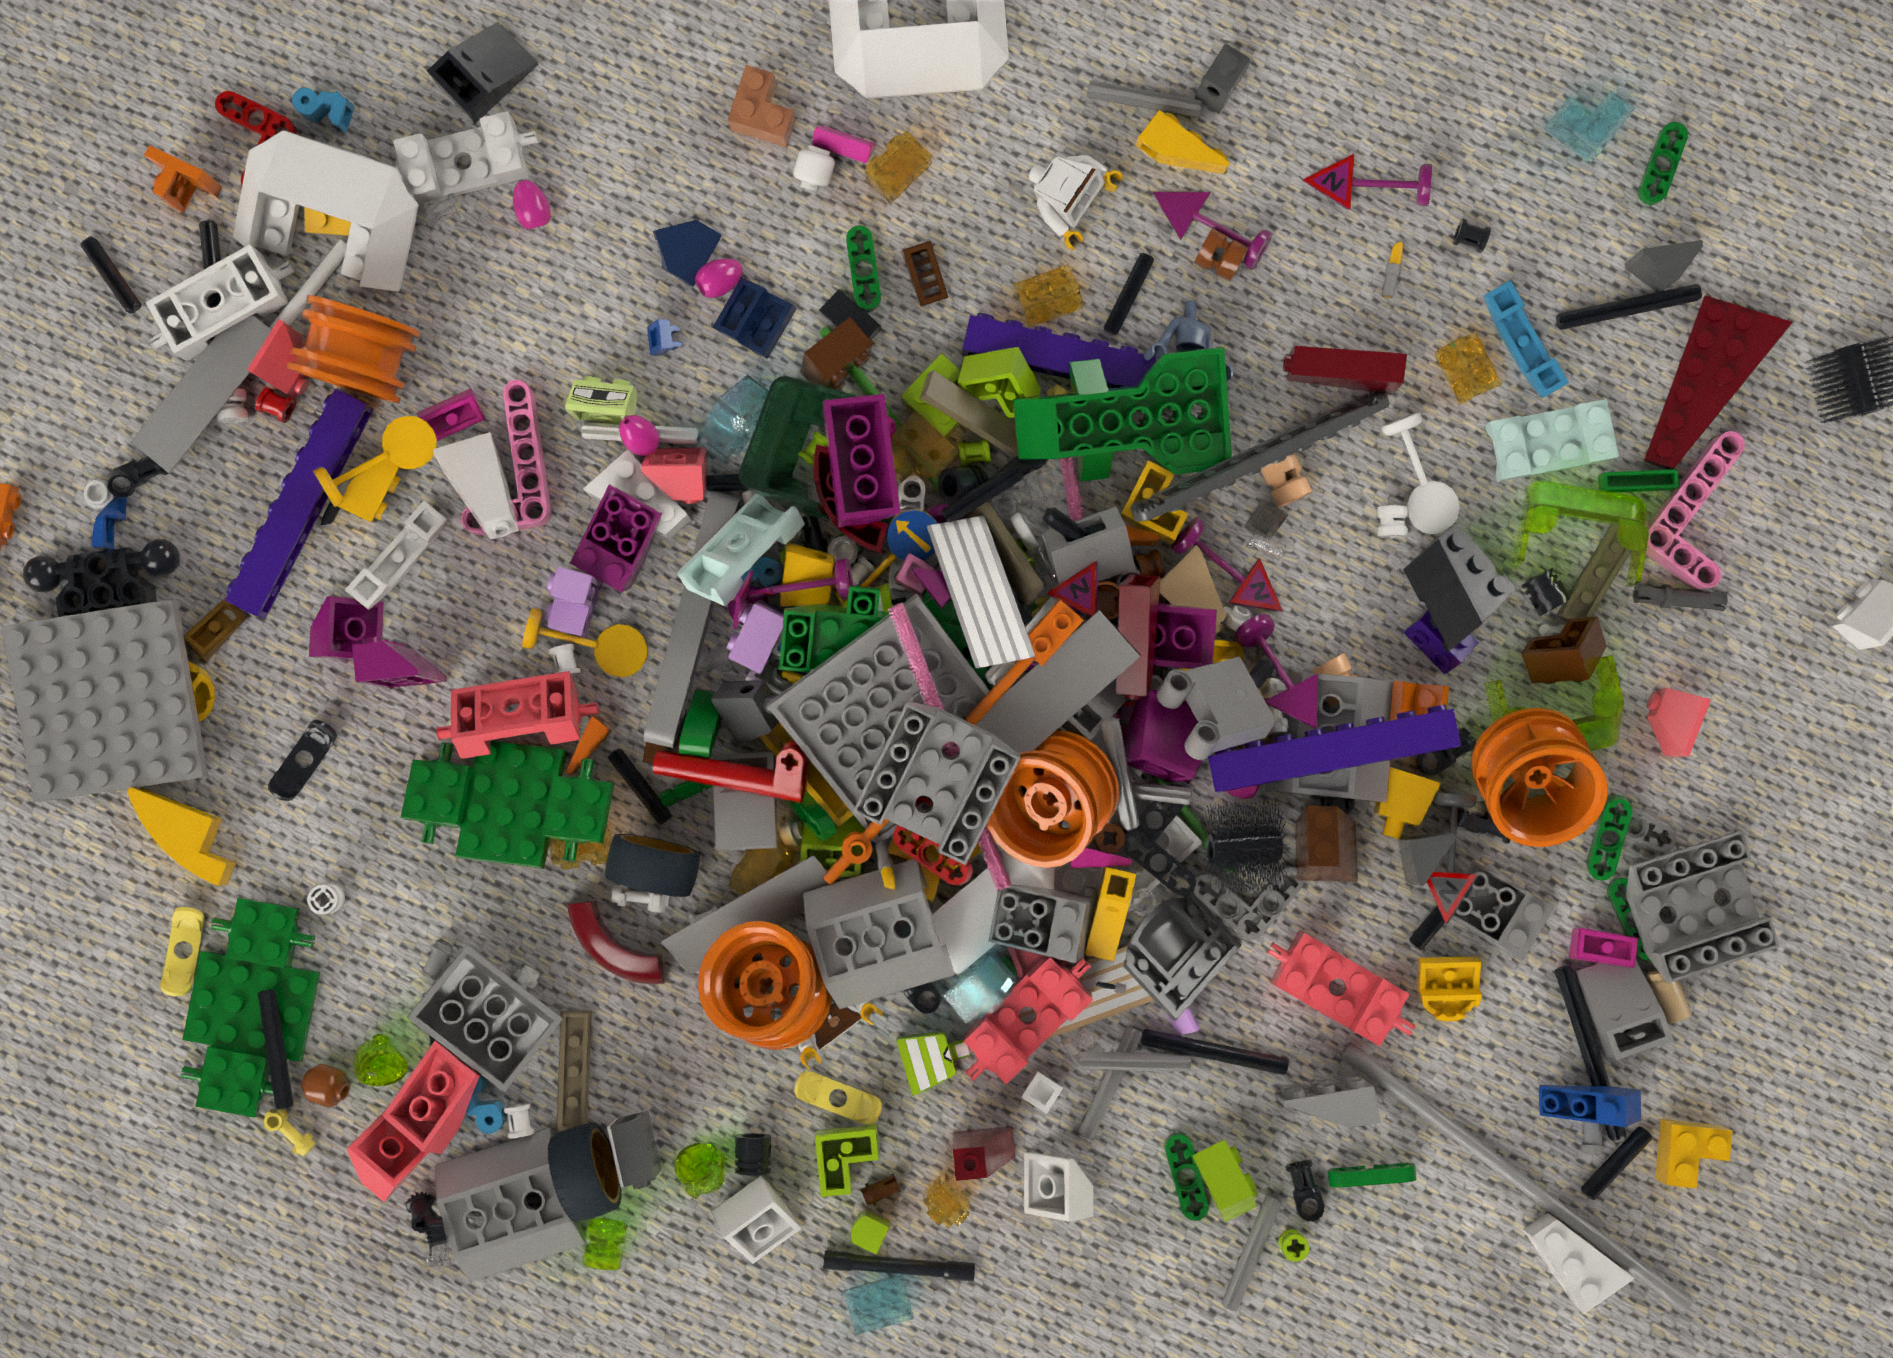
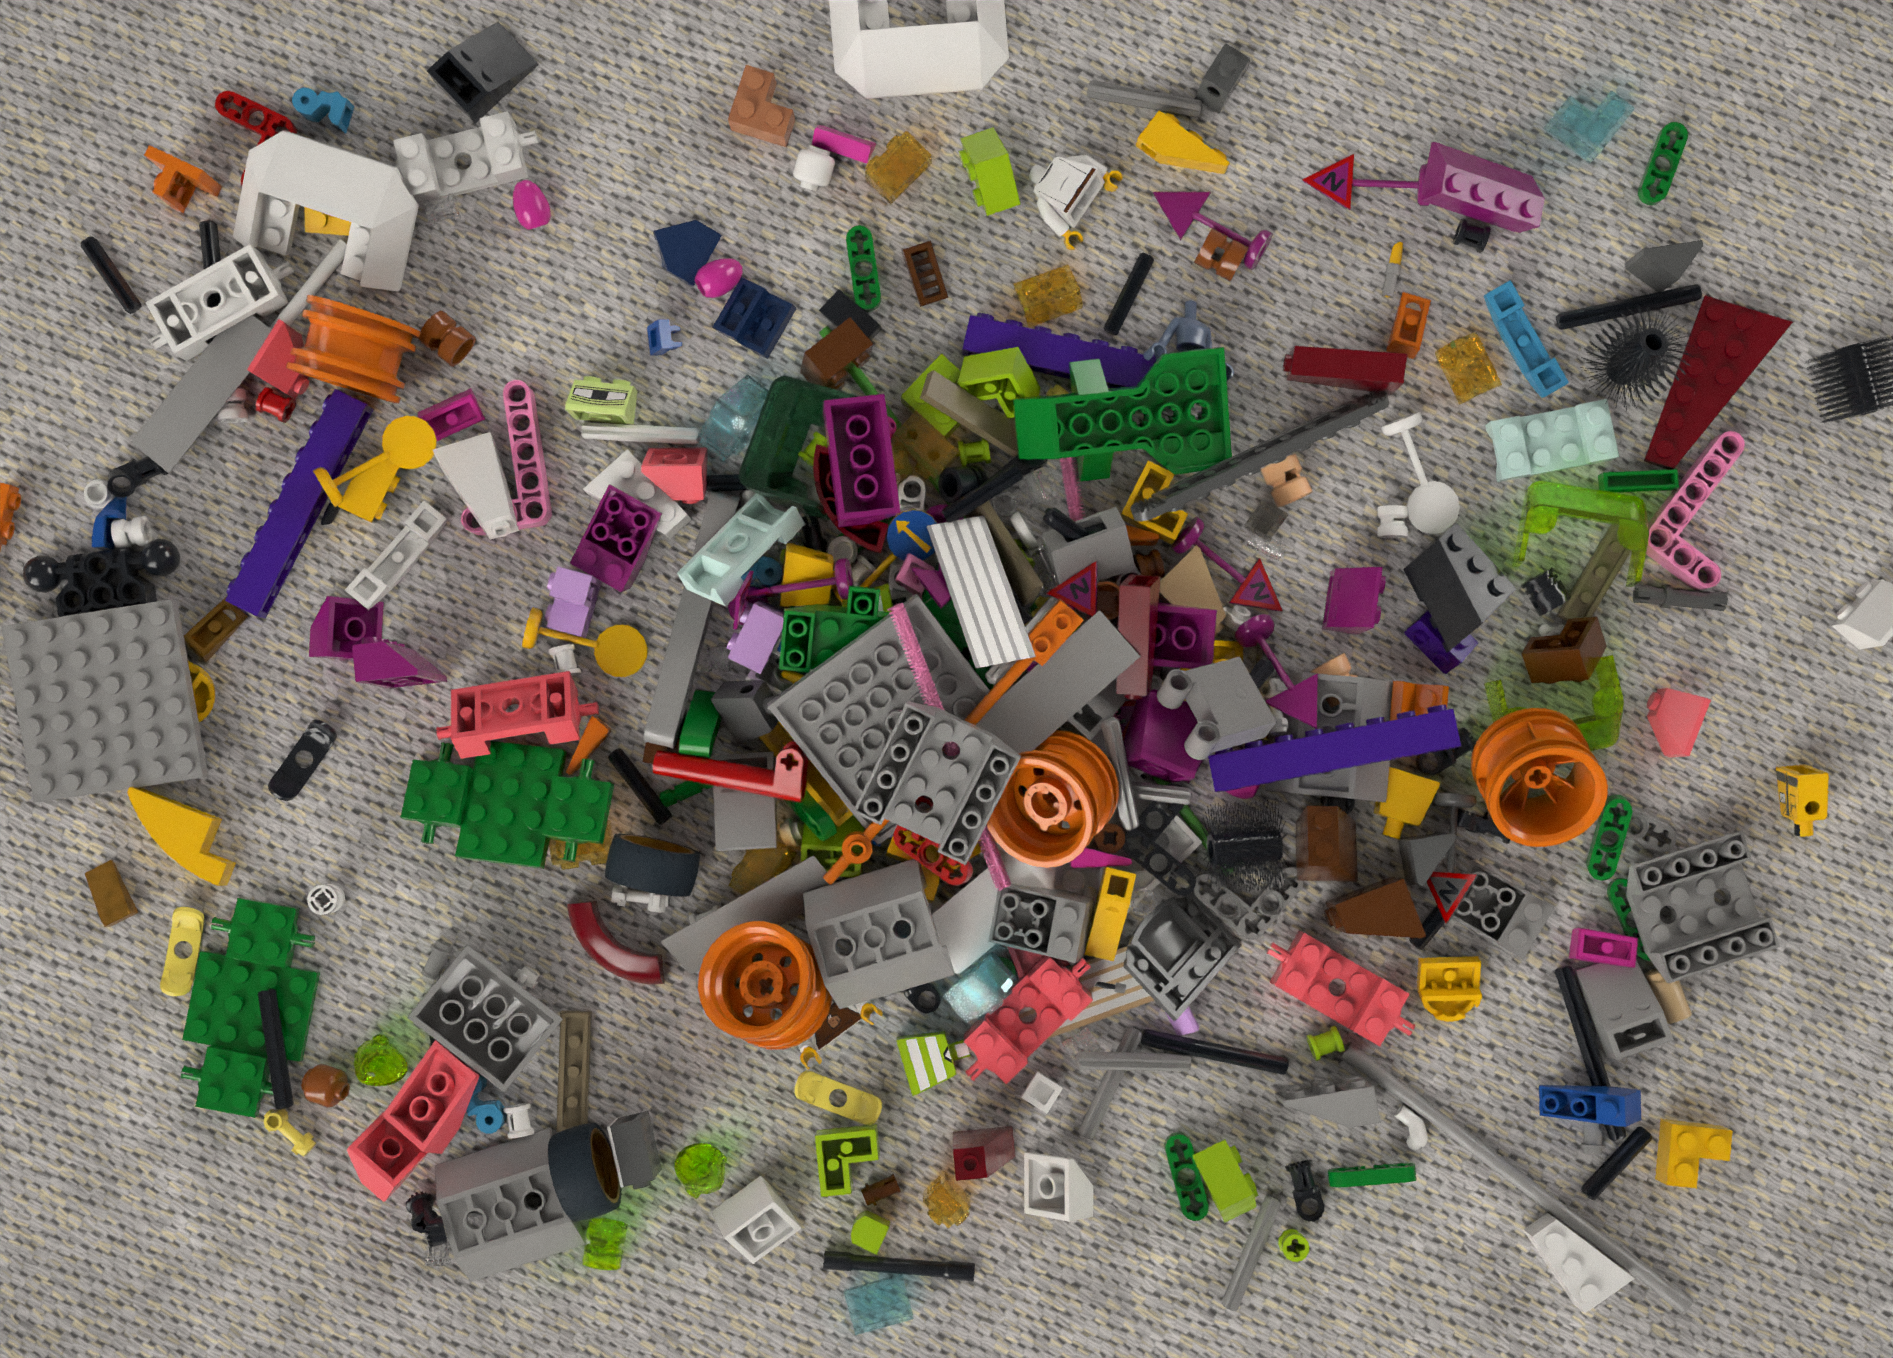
(110, 894): none -> pearl gold slope
(131, 532): none -> white wheel
(443, 335): none -> dark orange wheel
(638, 435): dark pink animal -> none
(753, 1154): black piece -> none
(885, 865): piece -> none
(991, 169): none -> lime brick
(1325, 1043): none -> lime bush
(1353, 599): none -> magenta slope
(1376, 910): none -> reddish brown slope
(1408, 326): none -> orange slope
(1416, 1125): none -> white arm
(1482, 189): none -> magenta slope
(1637, 356): none -> black piece
(1802, 796): none -> yellow torso

